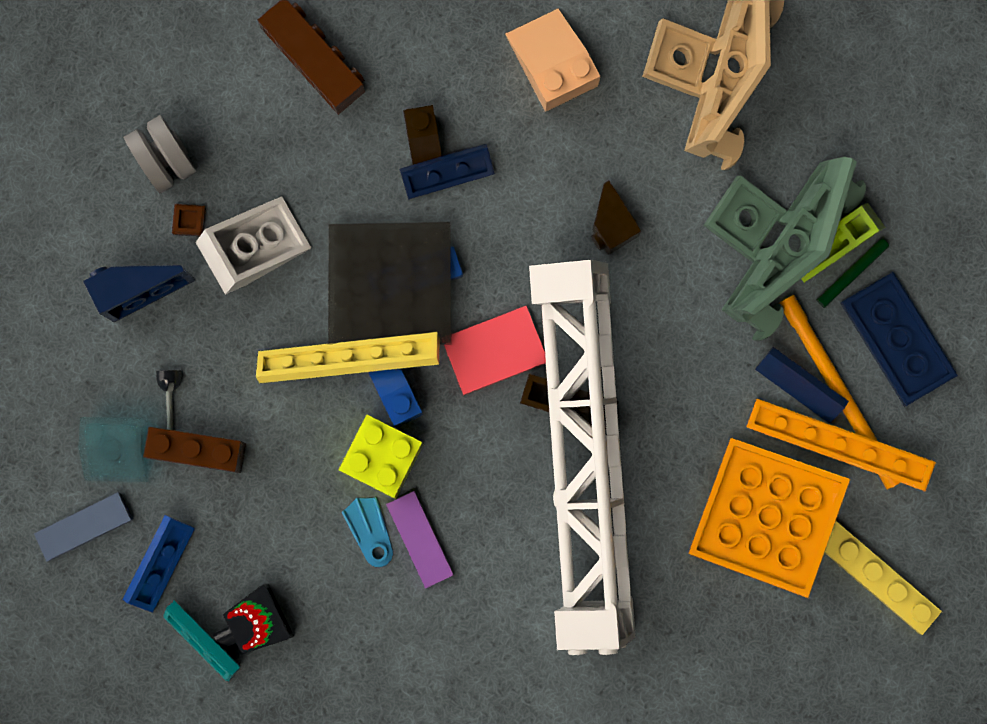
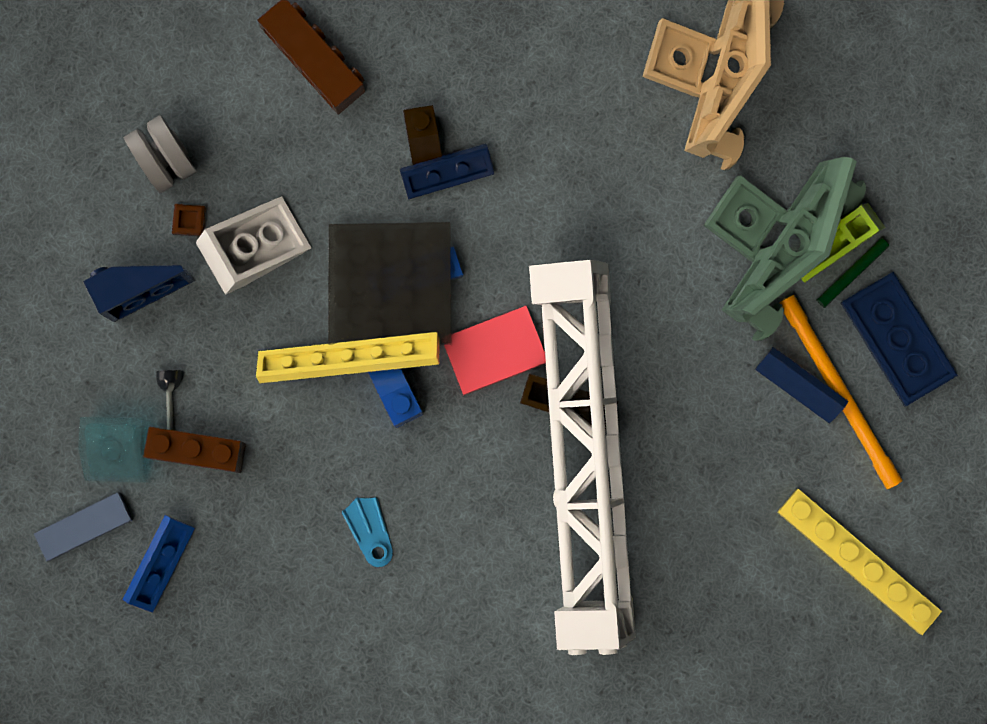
(201, 641): teal tile -> none
(254, 622): black torso -> none
(381, 456): neon yellow brick -> none
(419, 539): medium lavender tile -> none
(553, 59): light nougat slope -> none
(613, 222): dark brown slope -> none
(769, 517): light orange plate -> none
(841, 444): light orange tile -> none

